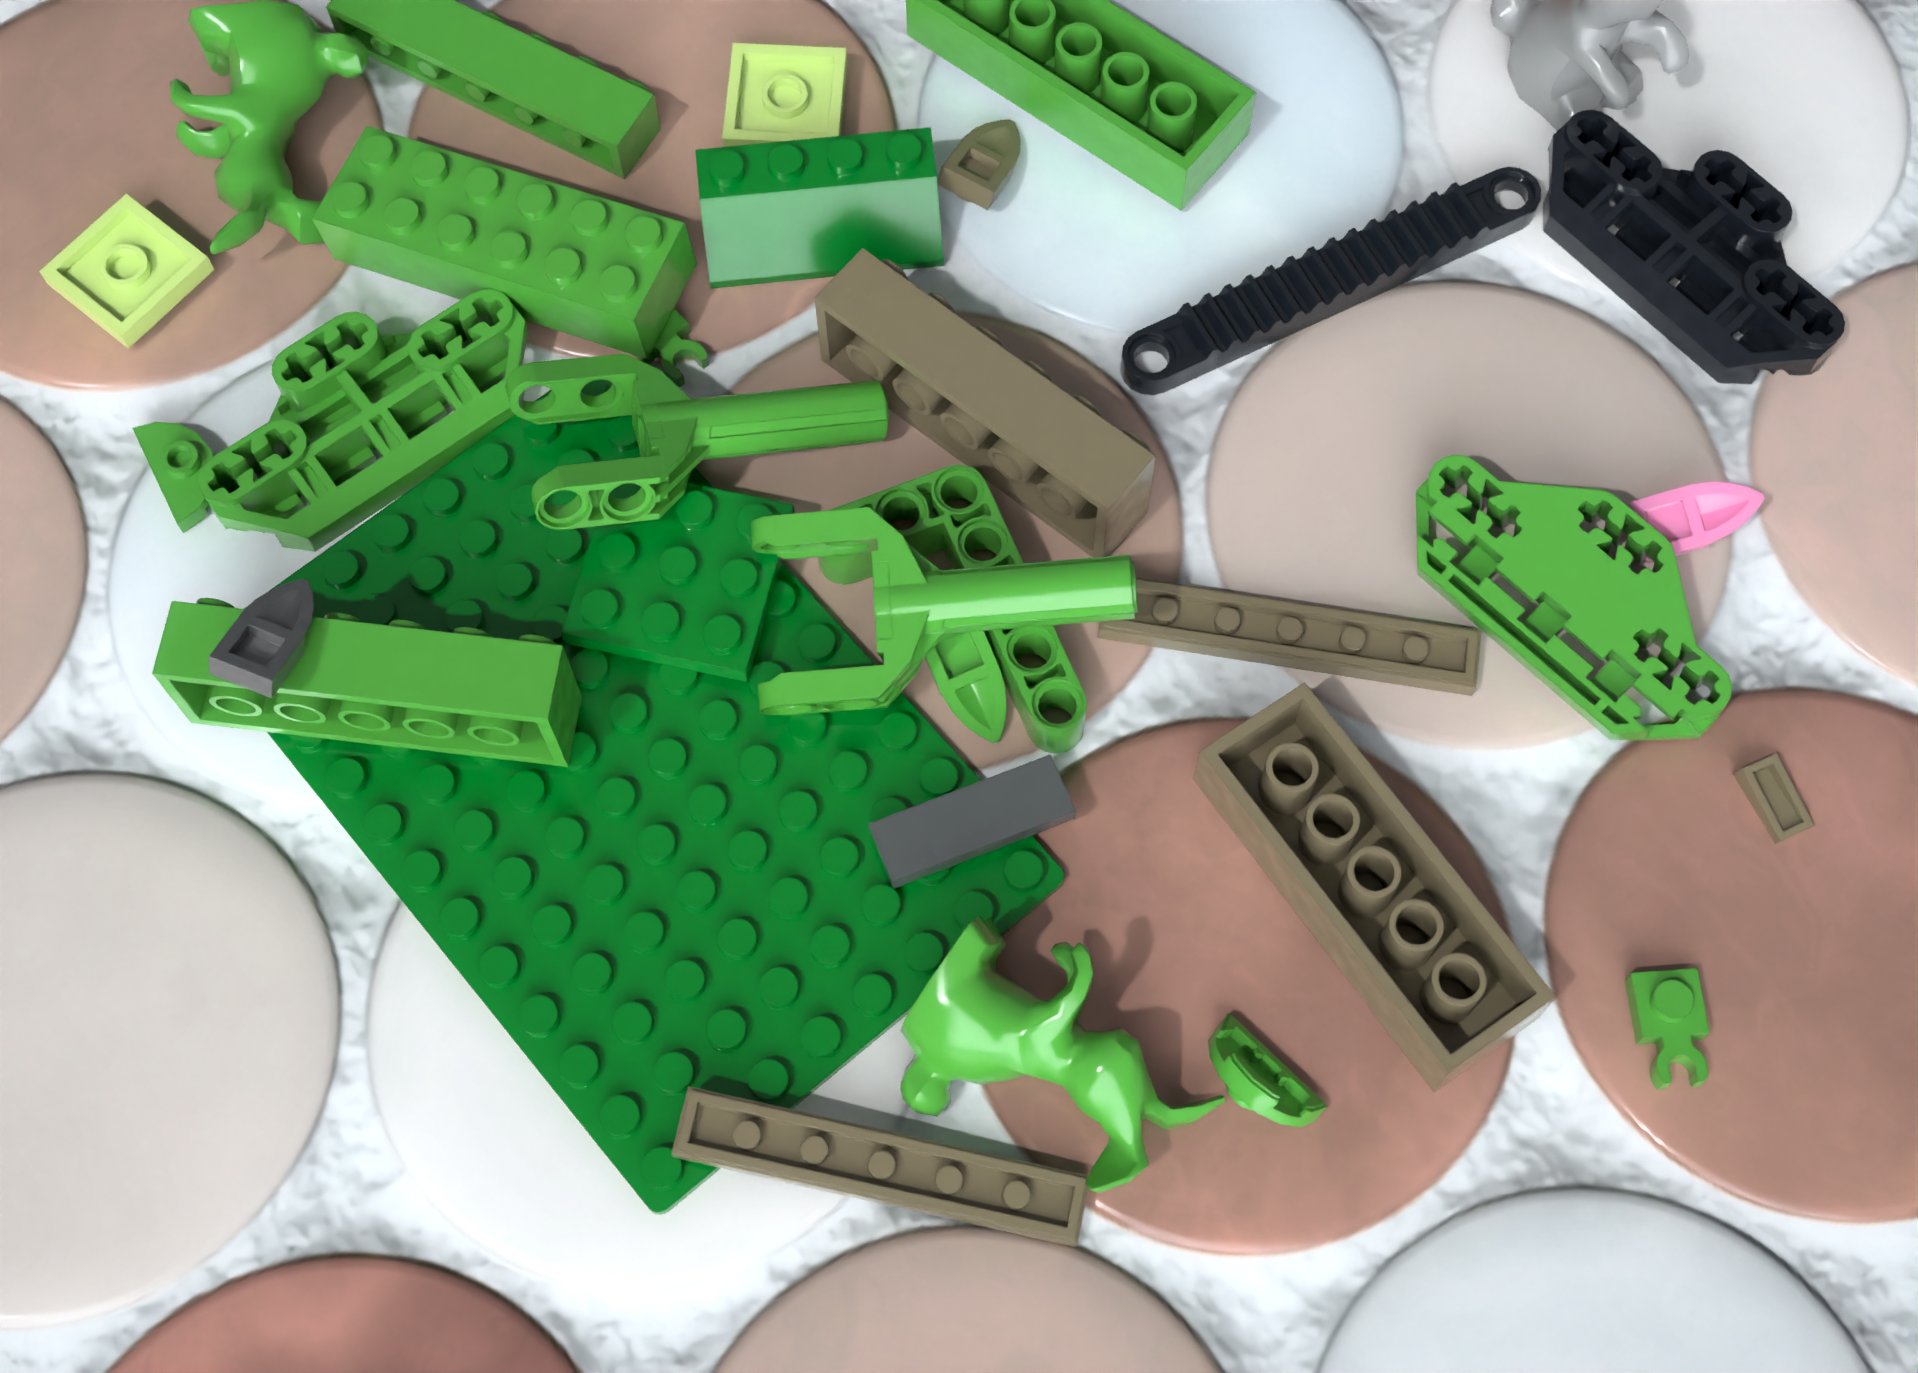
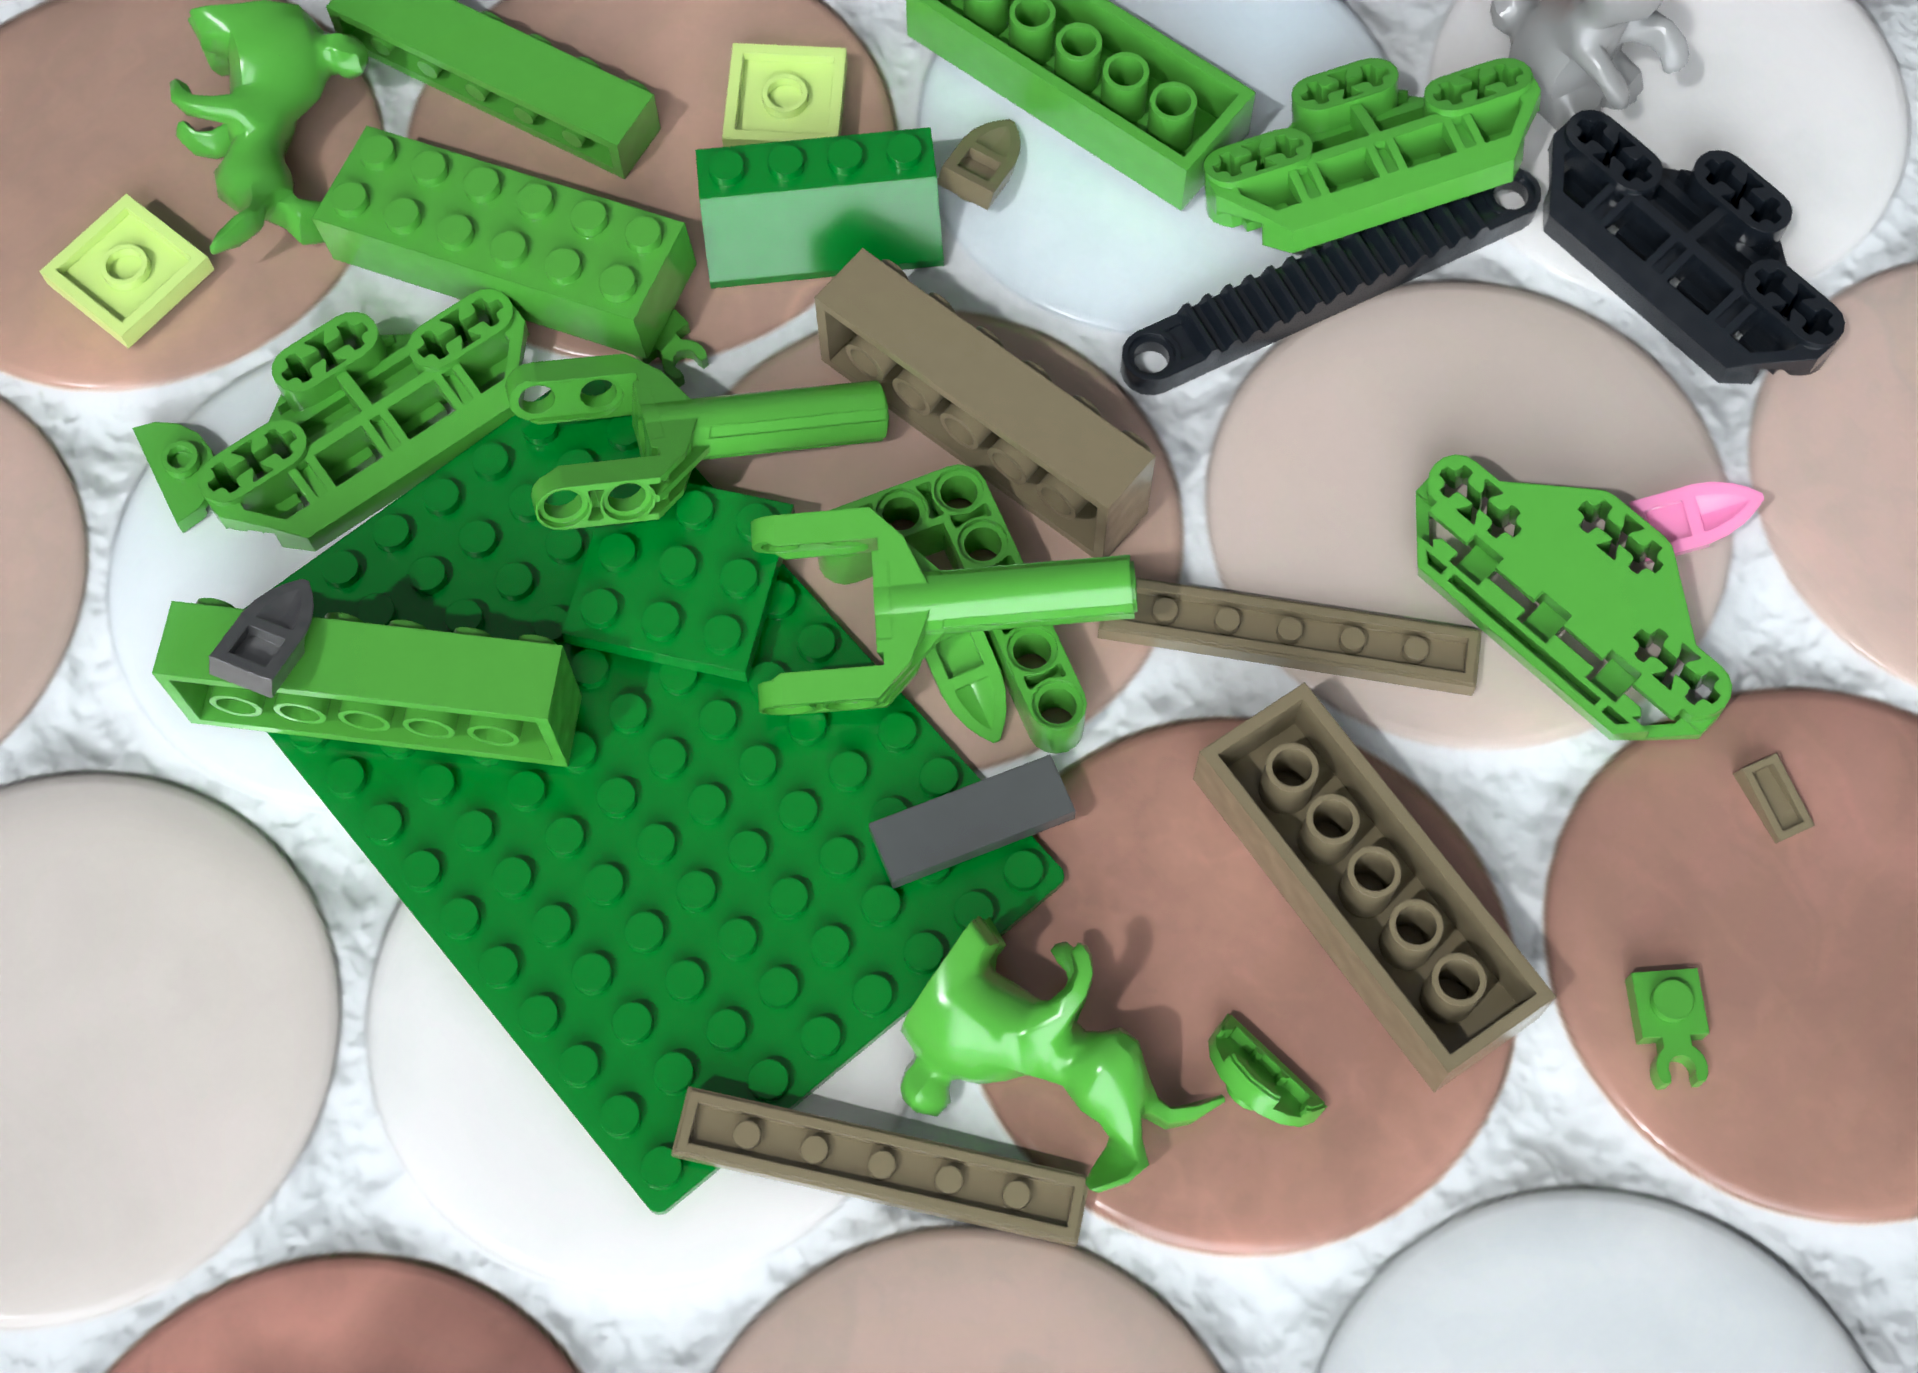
(1373, 152): none -> bright green connector

